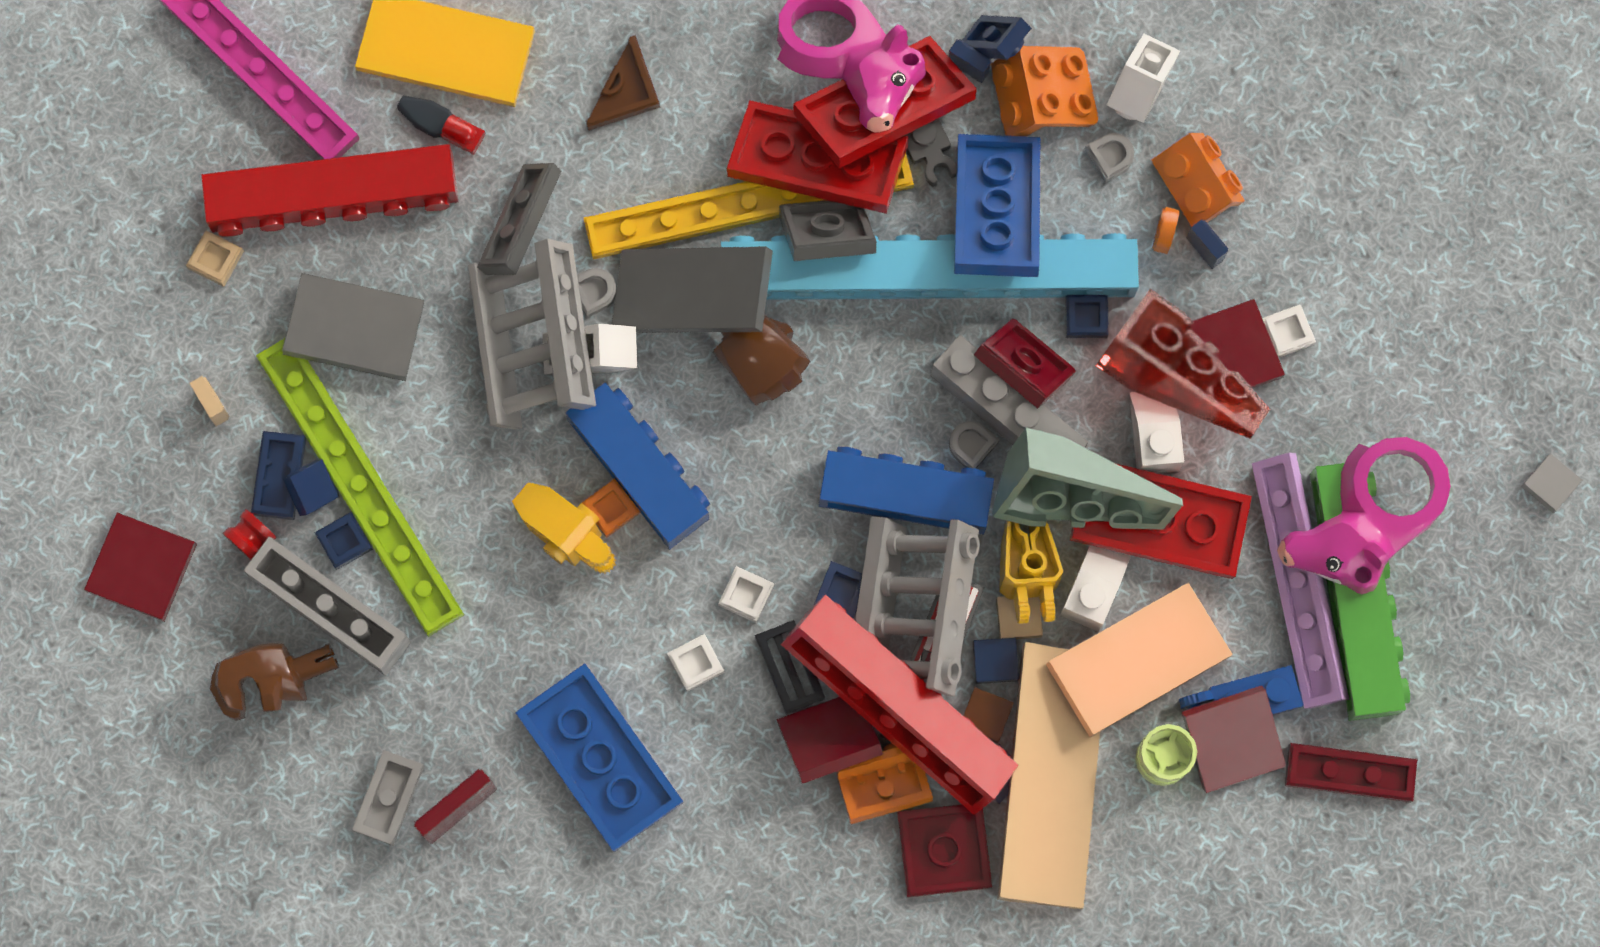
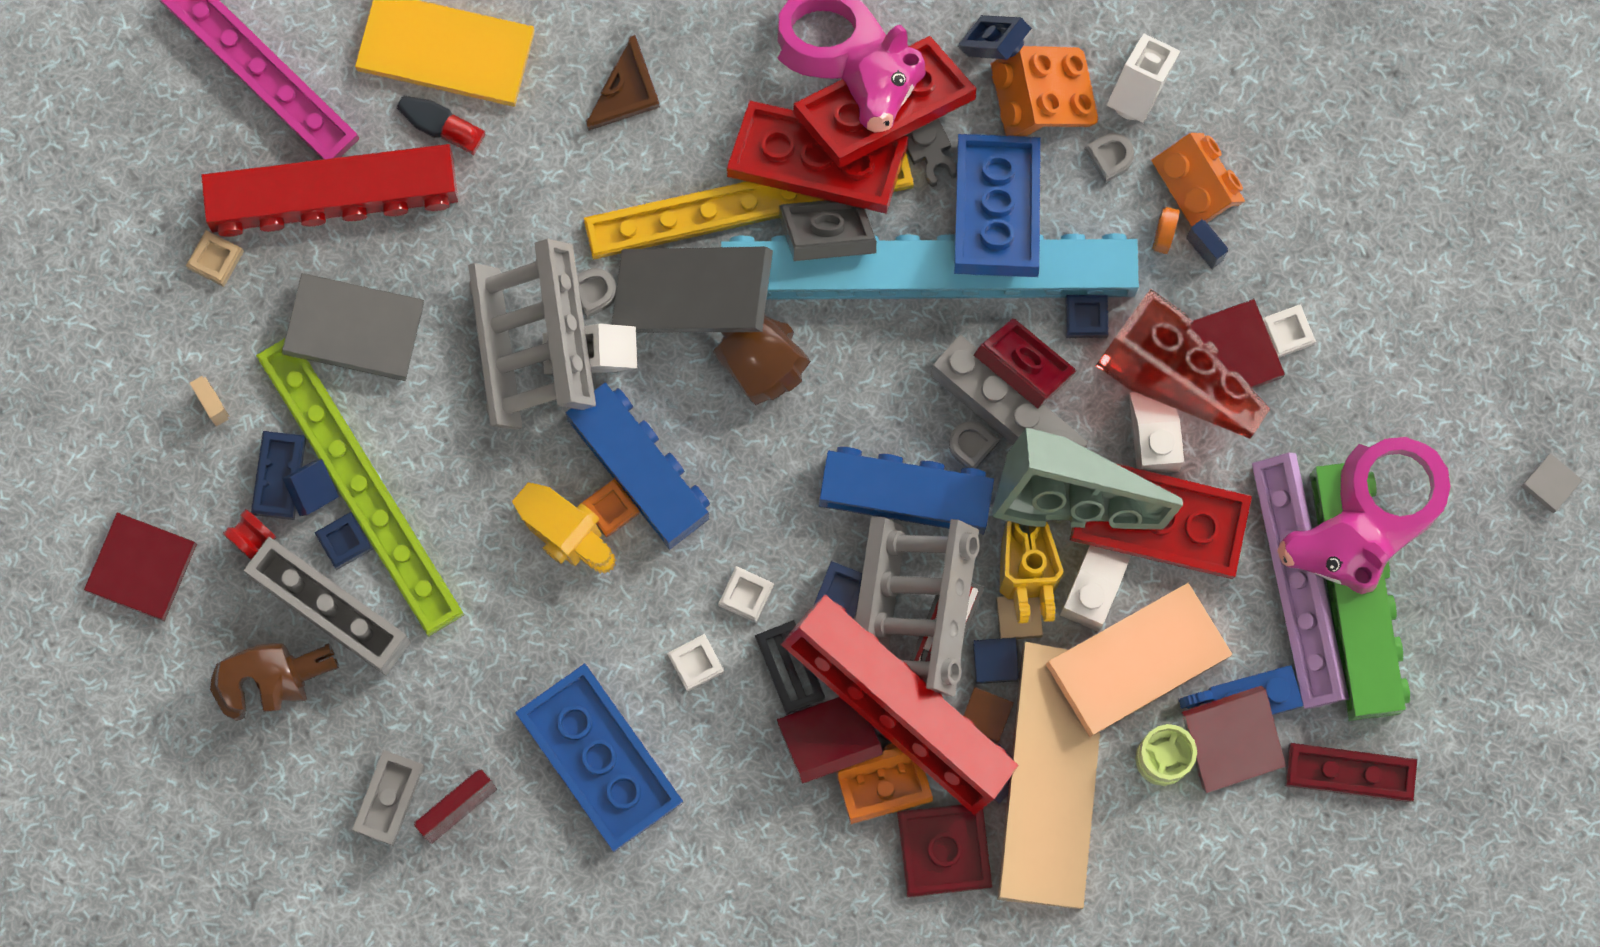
(519, 219): dark grey tile -> none
(970, 60): dark blue tile -> none

